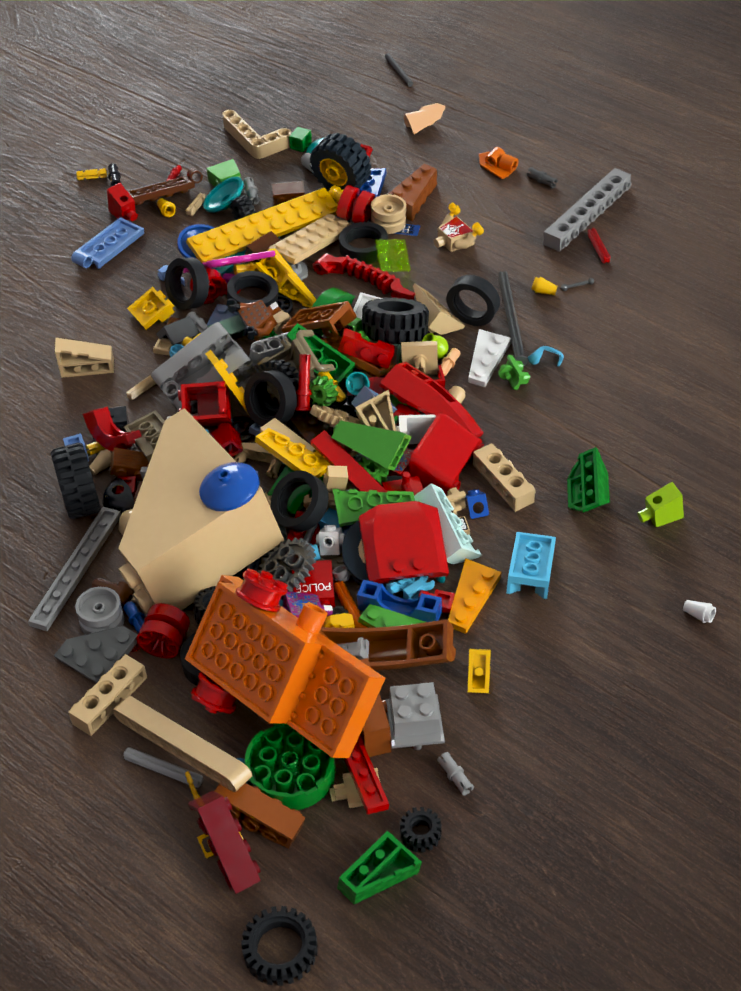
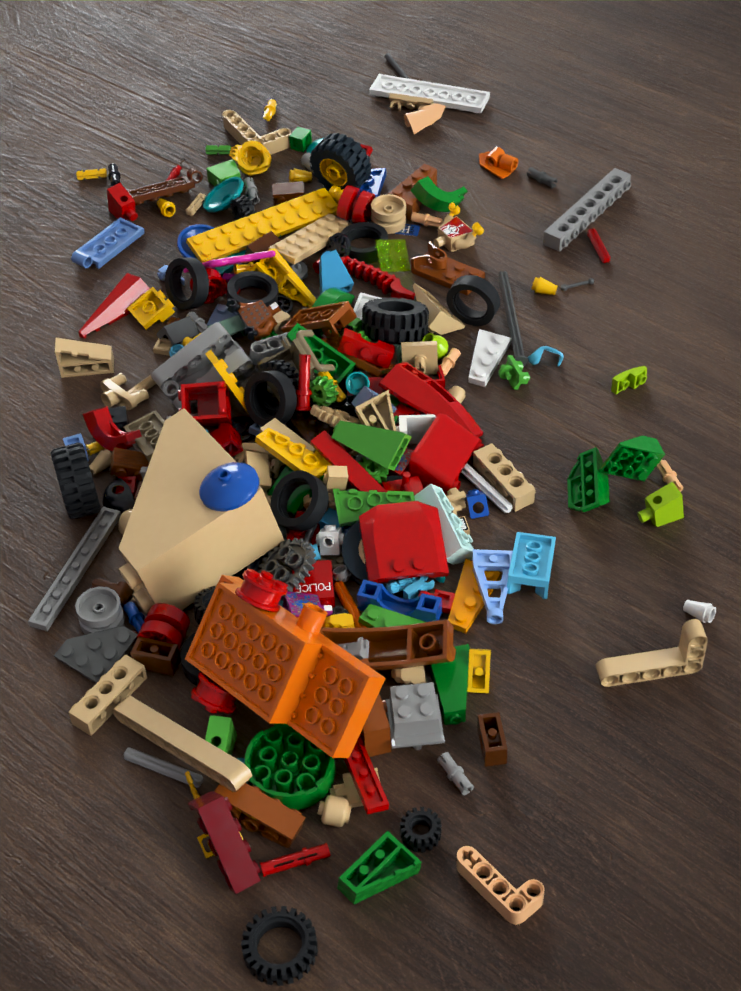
(115, 395): none -> tan connector
(116, 304): none -> wedge
(156, 655): none -> reddish brown brick
(214, 149): none -> bright green piece
(221, 733): none -> bright green torso
(251, 157): none -> yellow helmet
(260, 463): none -> tan brick
(269, 109): none -> yellow axle
(299, 175): none -> yellow cone
(321, 850): none -> red pin
(333, 273): none -> dark azure slope
(334, 811): none -> tan head
(339, 245): none -> black wheel
(409, 675): none -> tan rock
(410, 102): none -> tan plate
(426, 219): none -> light nougat axle
(436, 198): none -> green arch
(442, 269): none -> dark orange plate
(446, 95): none -> white plate
(452, 685): none -> green slope
(473, 864): none -> light nougat beam
(492, 561): none -> light blue plate
(492, 739): none -> reddish brown brick
(502, 503): none -> white axle
(631, 378): none -> lime slope
(634, 458): none -> green slope
(657, 664): none -> tan beam
(669, 475): none -> light nougat axle

